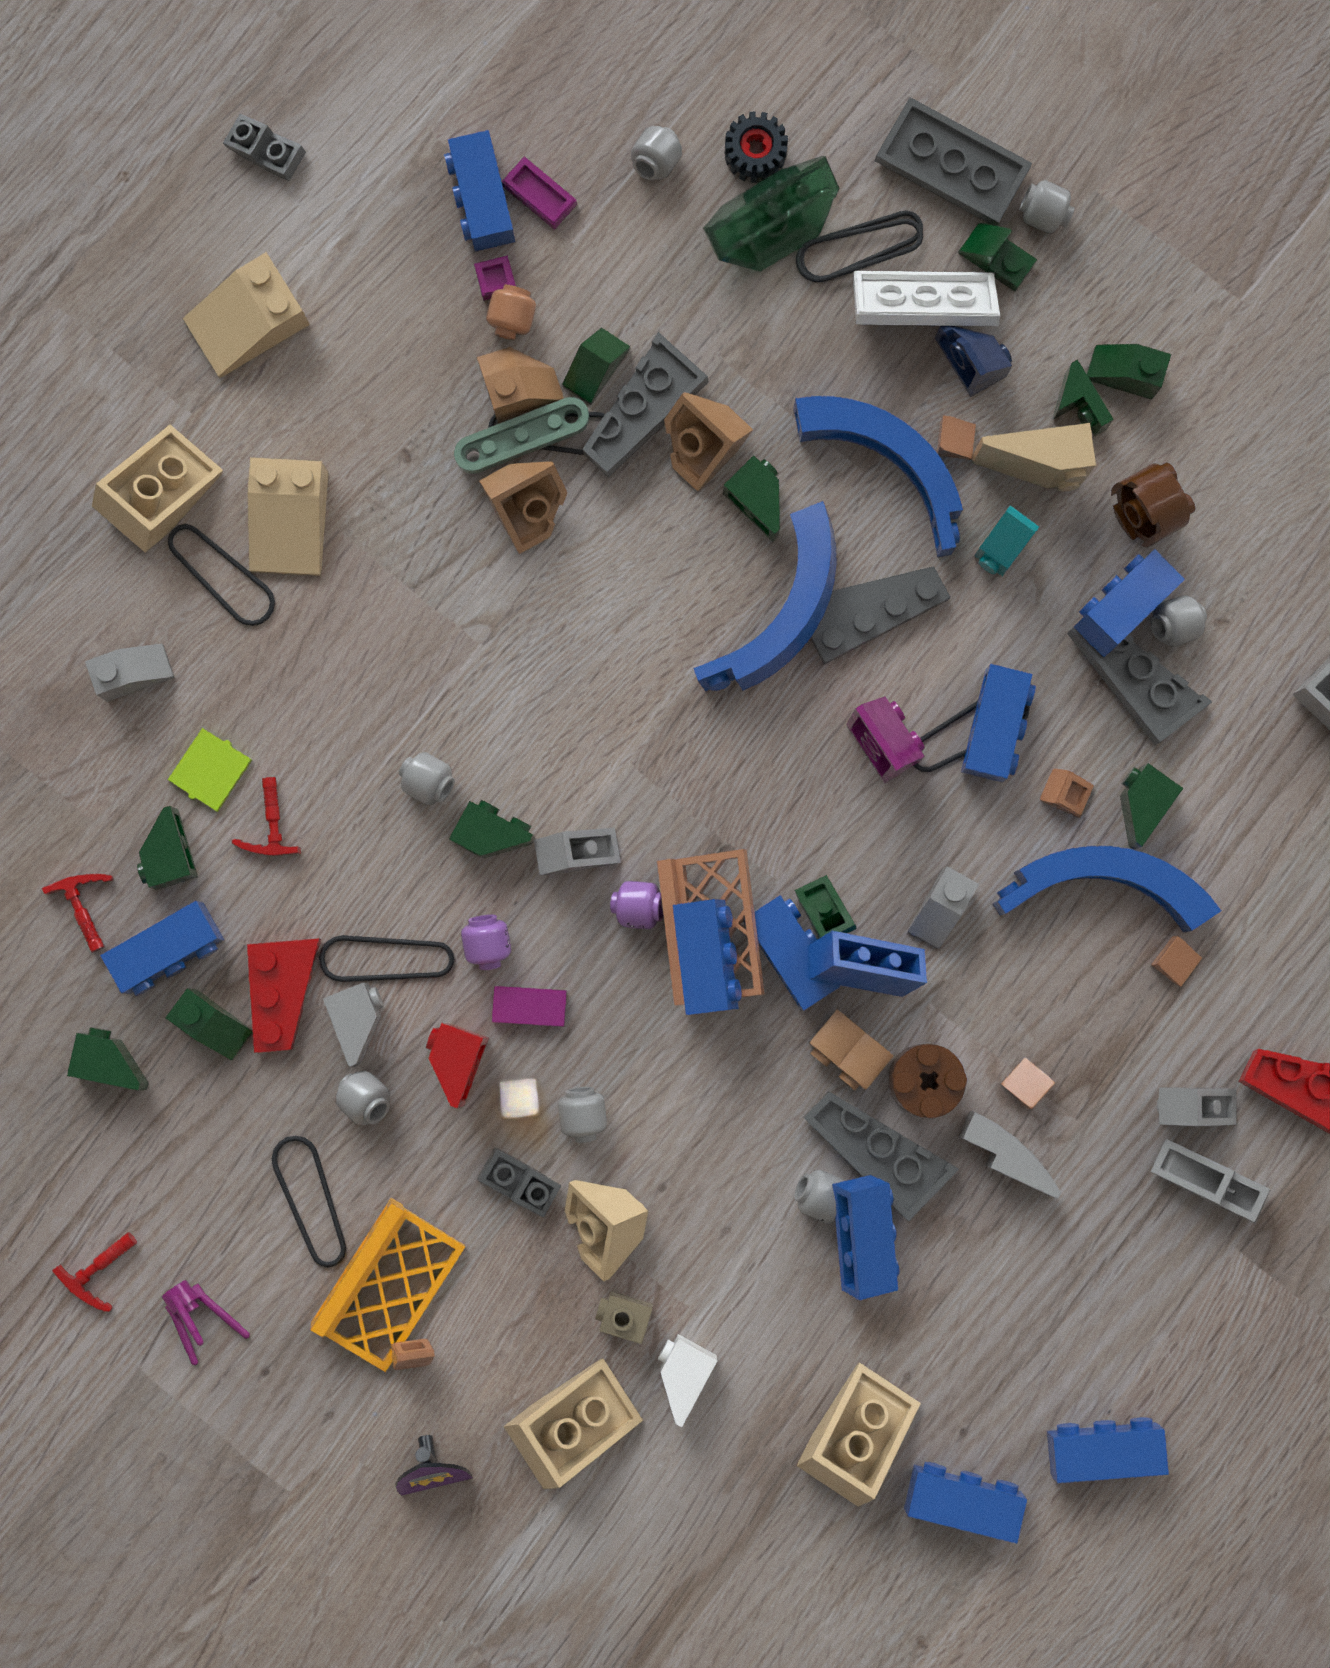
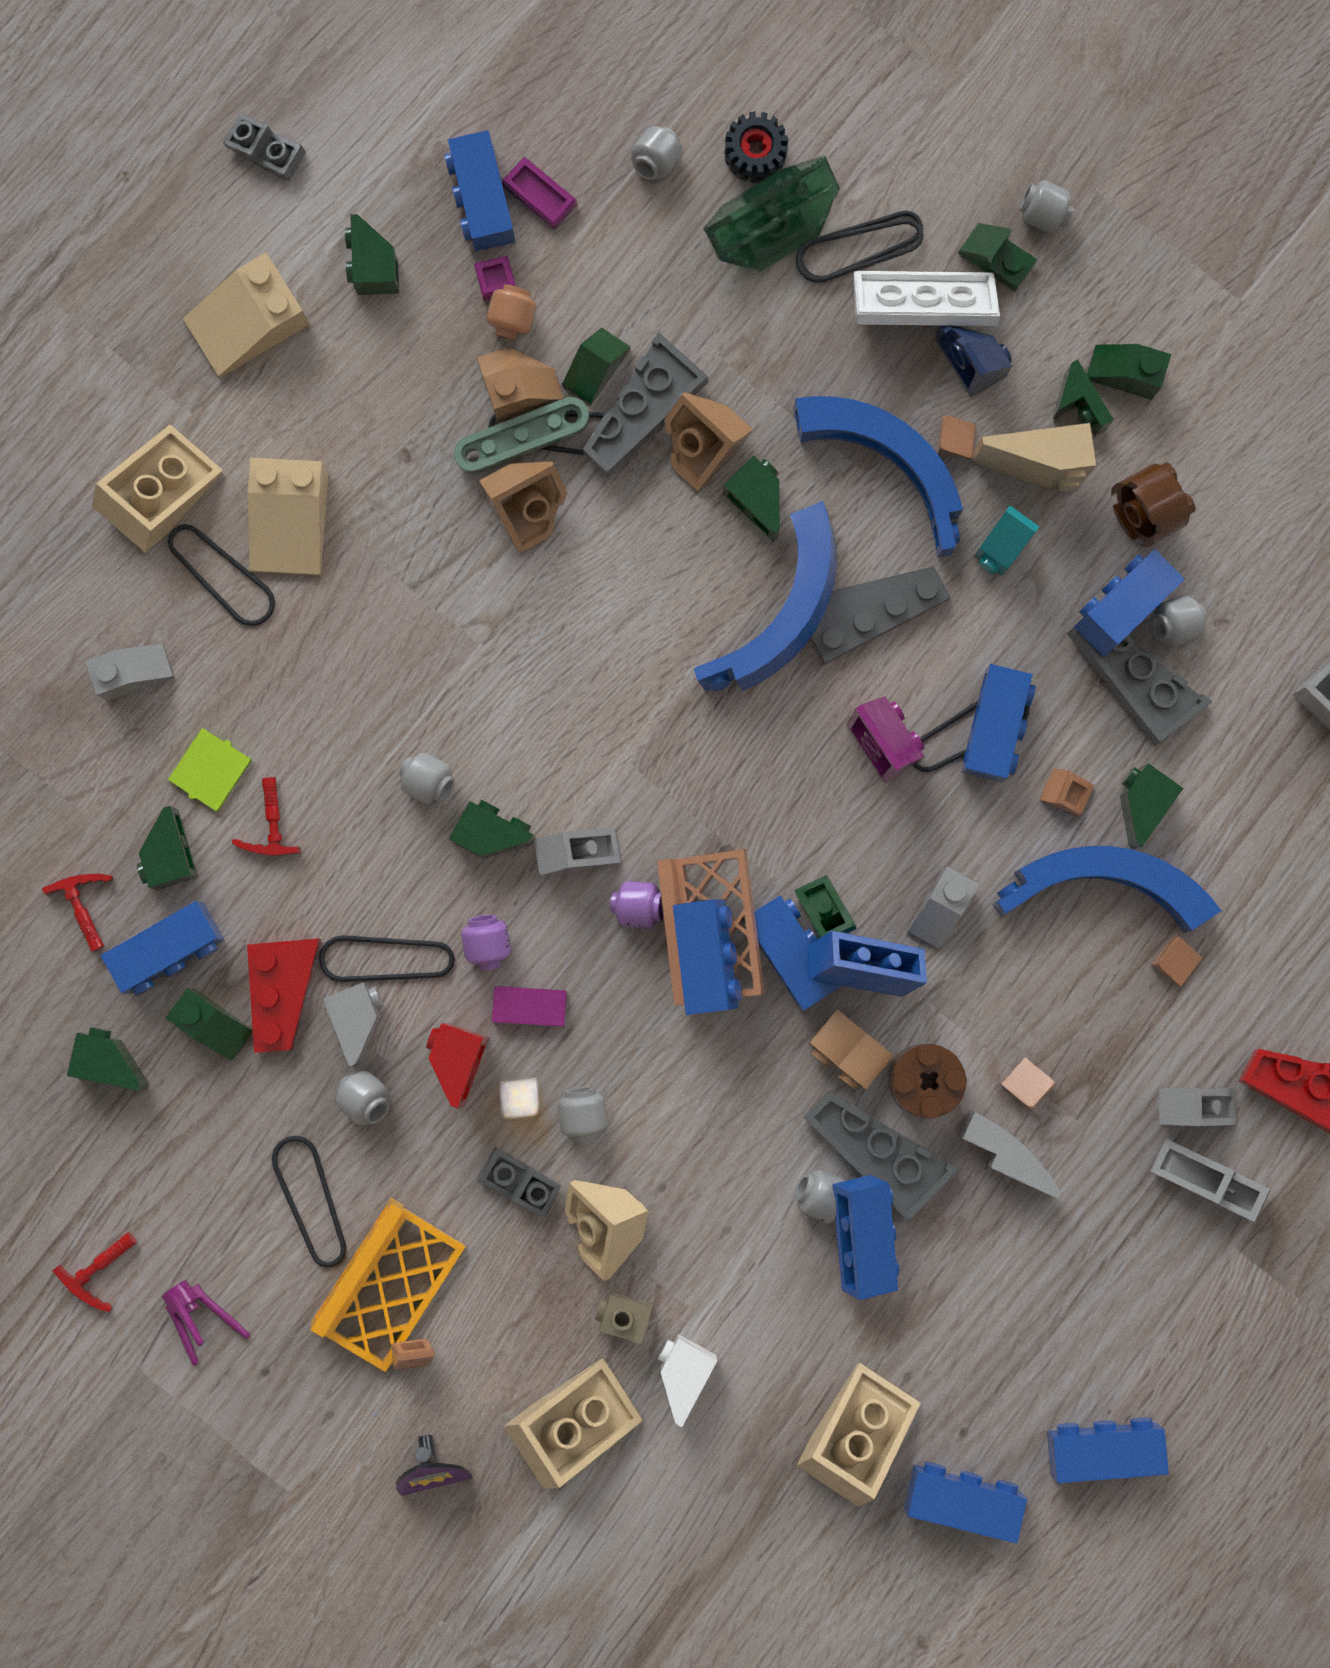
(373, 261): none -> dark green slope
(953, 162): dark grey plate -> none

